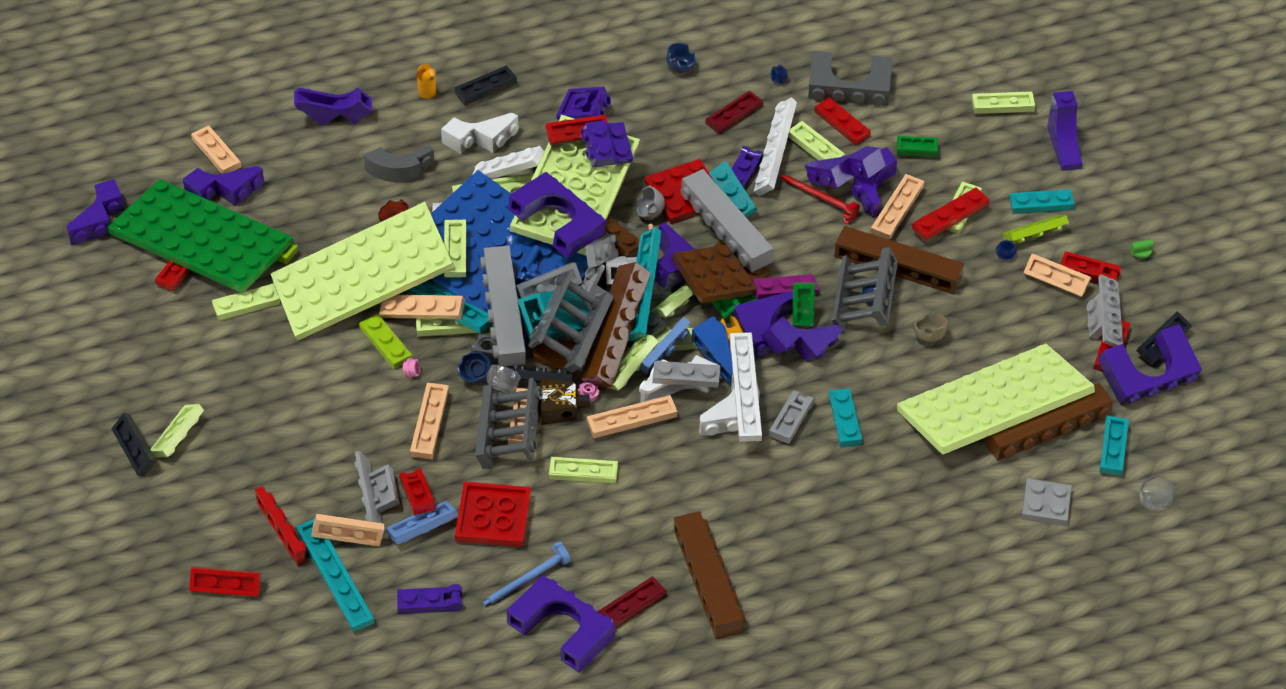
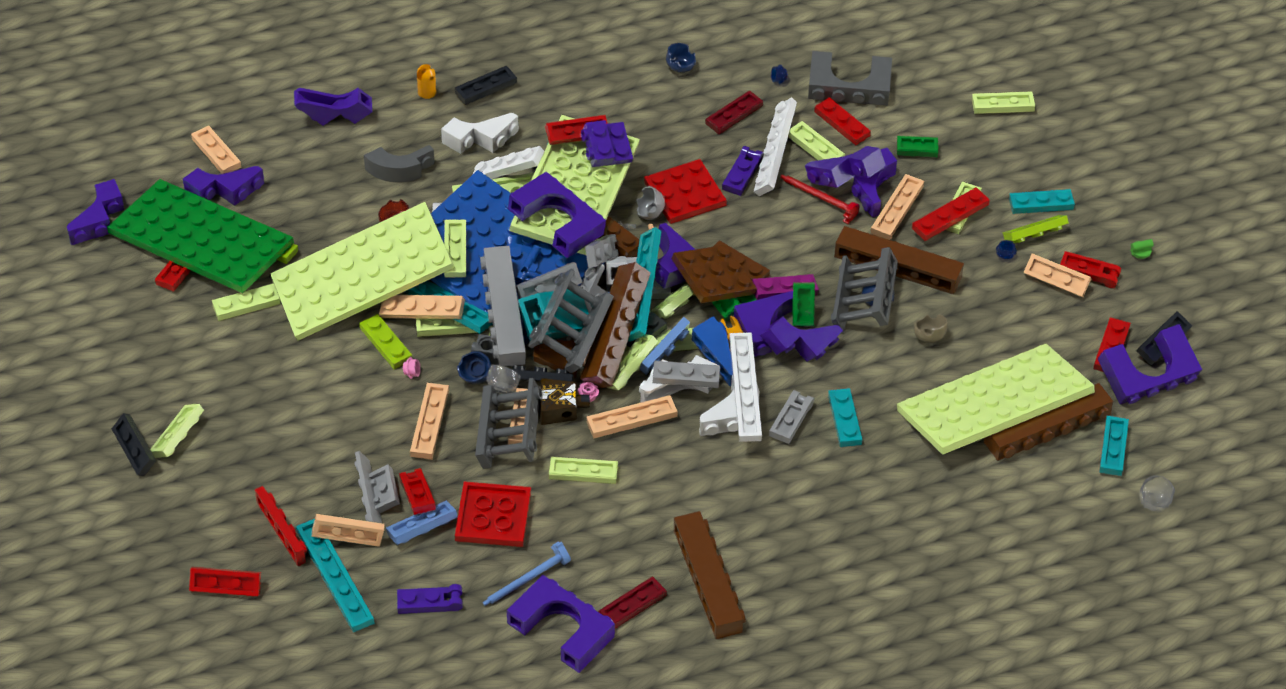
(584, 103): dark purple plate -> none
(727, 220): light grey brick -> none
(731, 186): teal plate -> none
(1046, 502): light grey plate -> none
(1063, 130): dark purple arch -> none
(1105, 313): light grey bracket -> none

